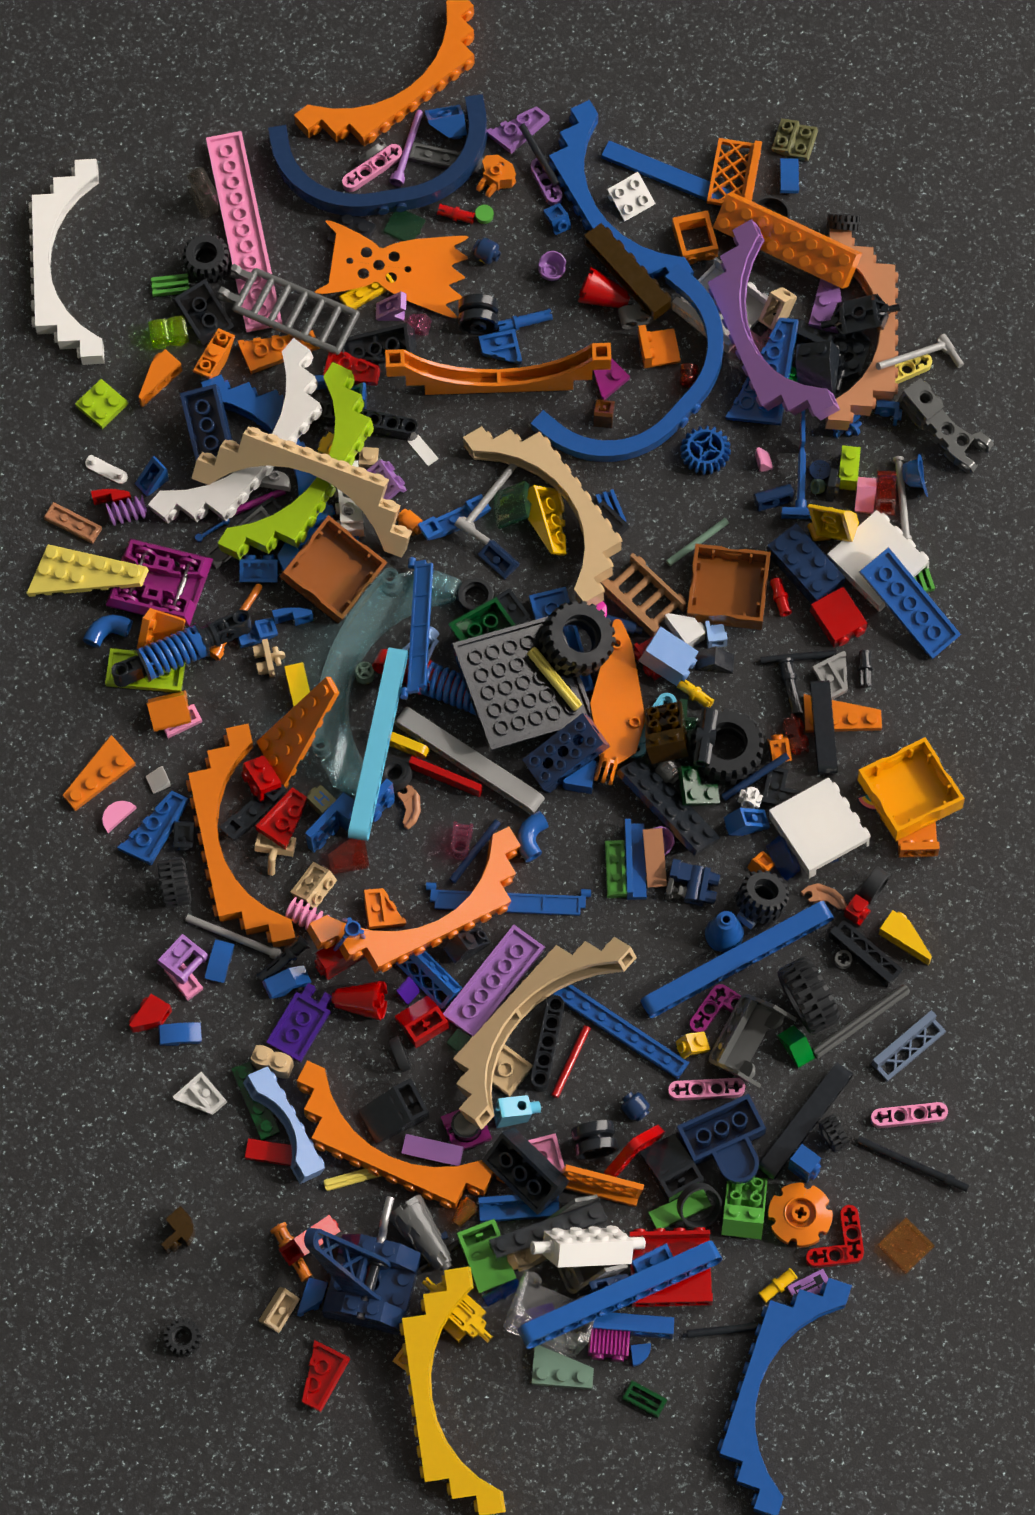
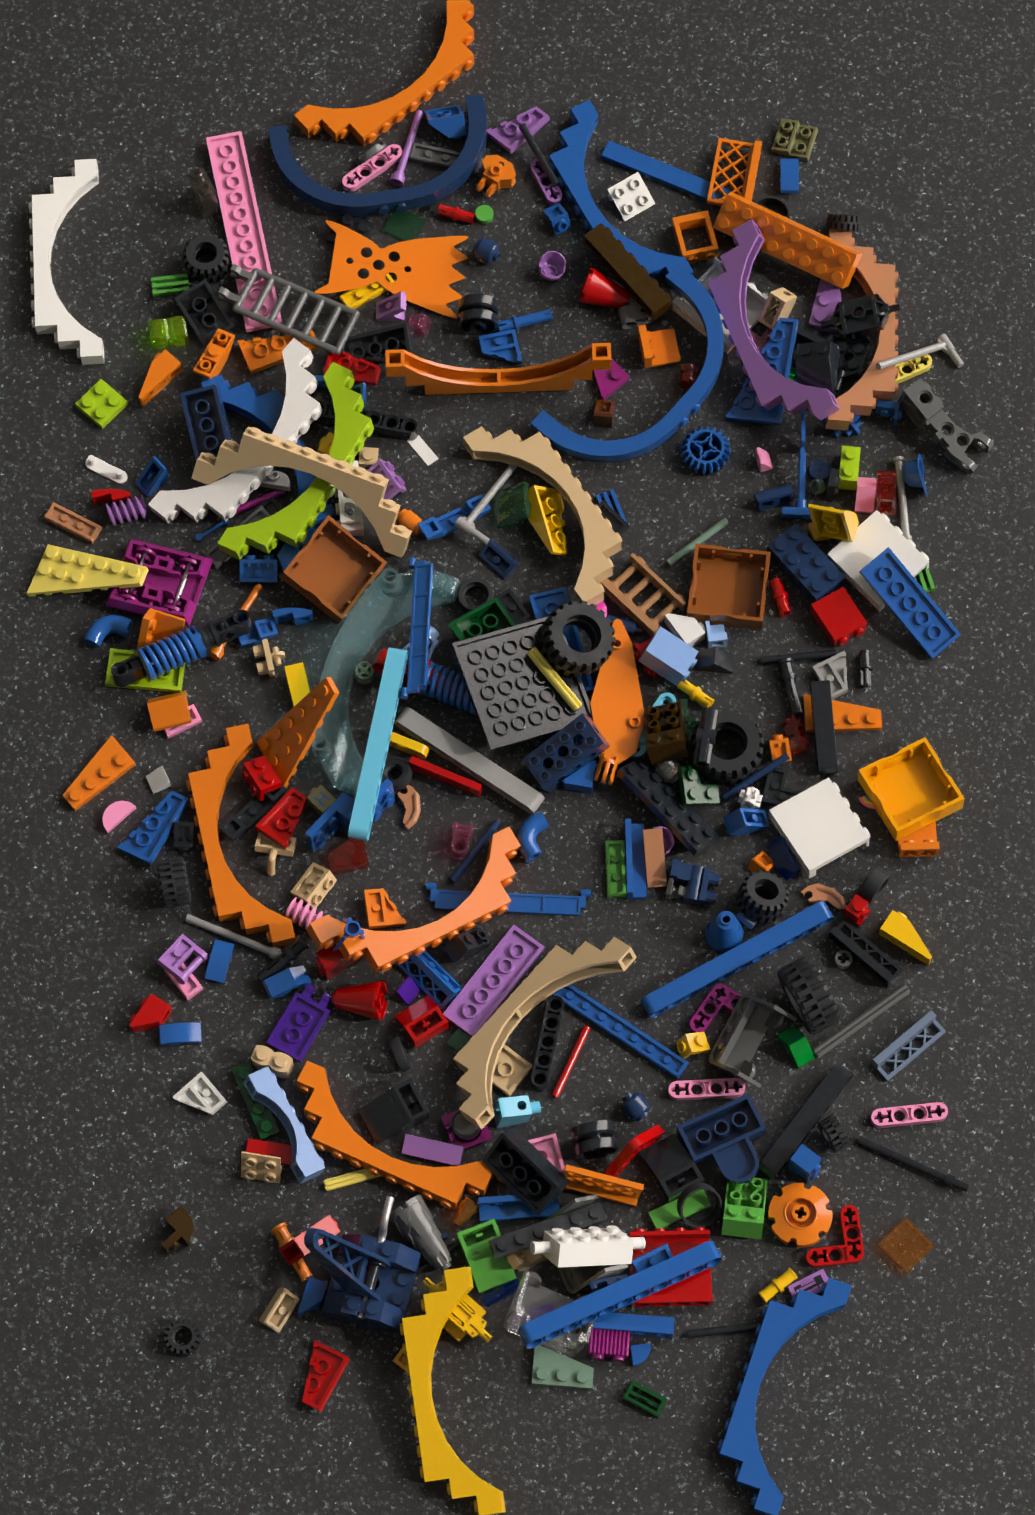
(261, 1167): none -> tan hinge

